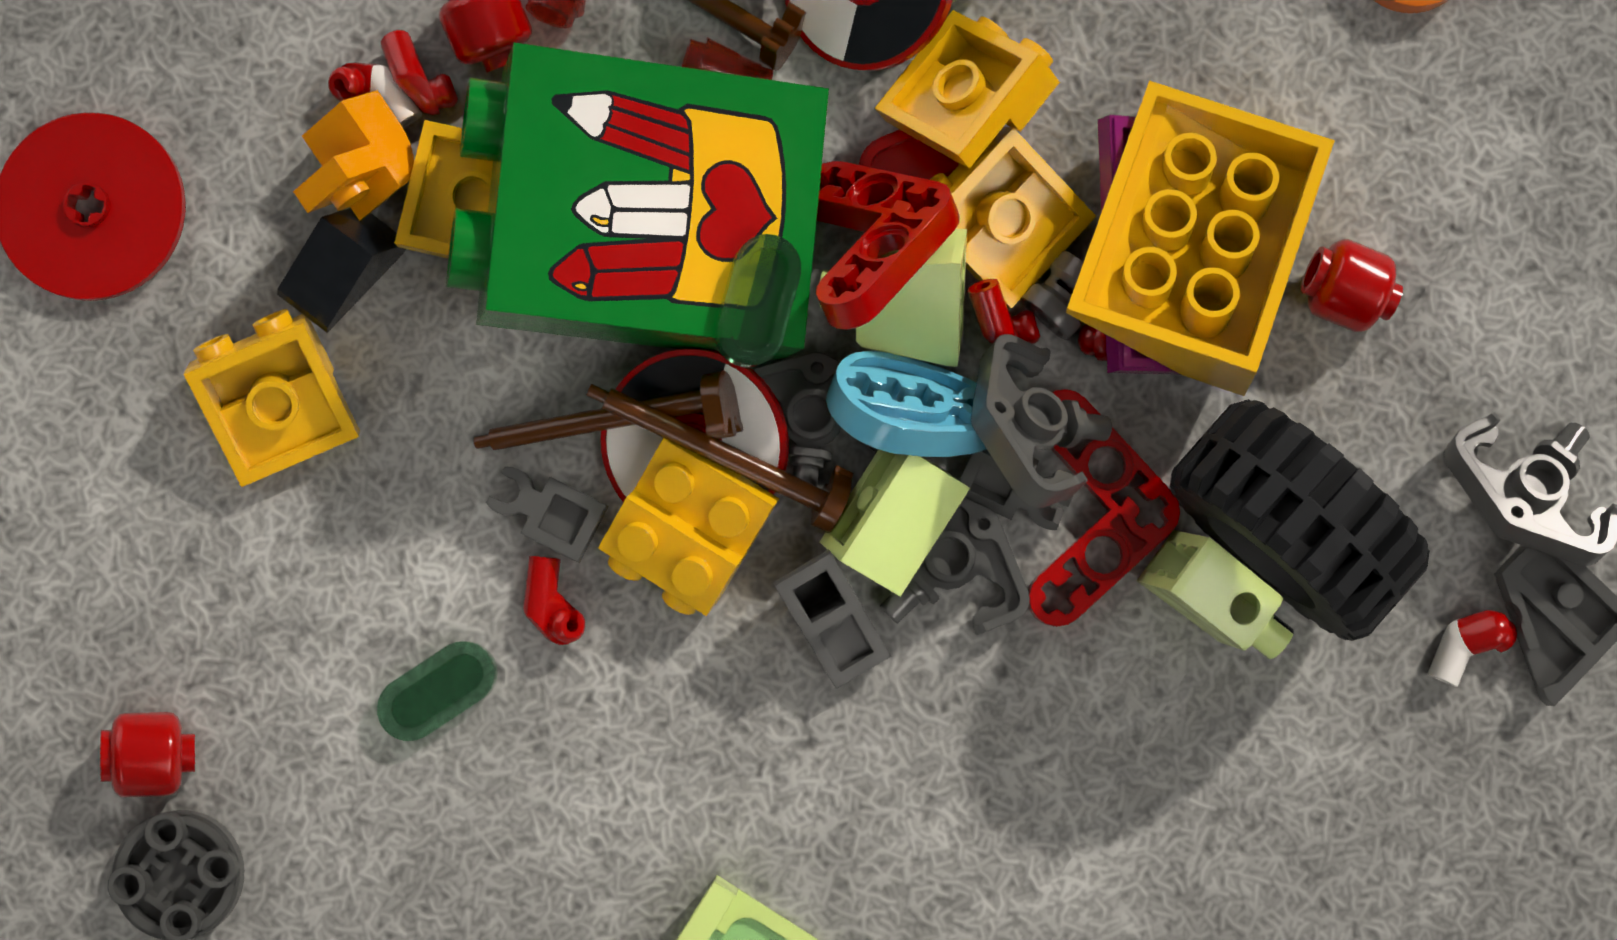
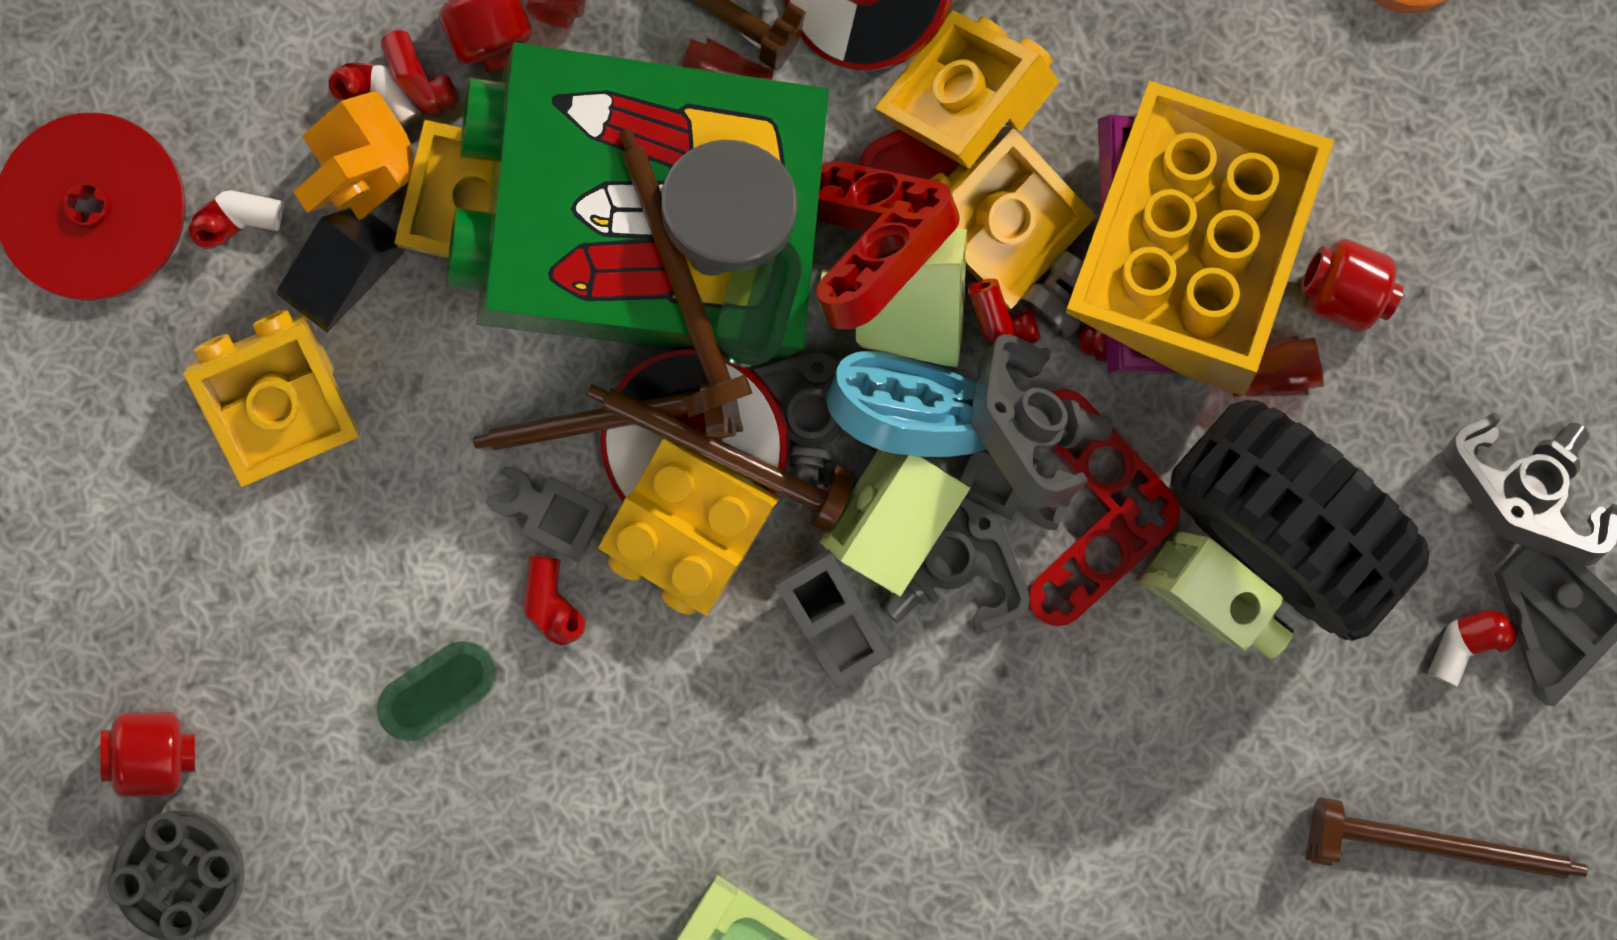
(231, 213): none -> arm
(721, 386): none -> reddish brown piece
(728, 206): none -> dark grey tile
(1287, 369): none -> clear red cone
(1332, 825): none -> reddish brown piece

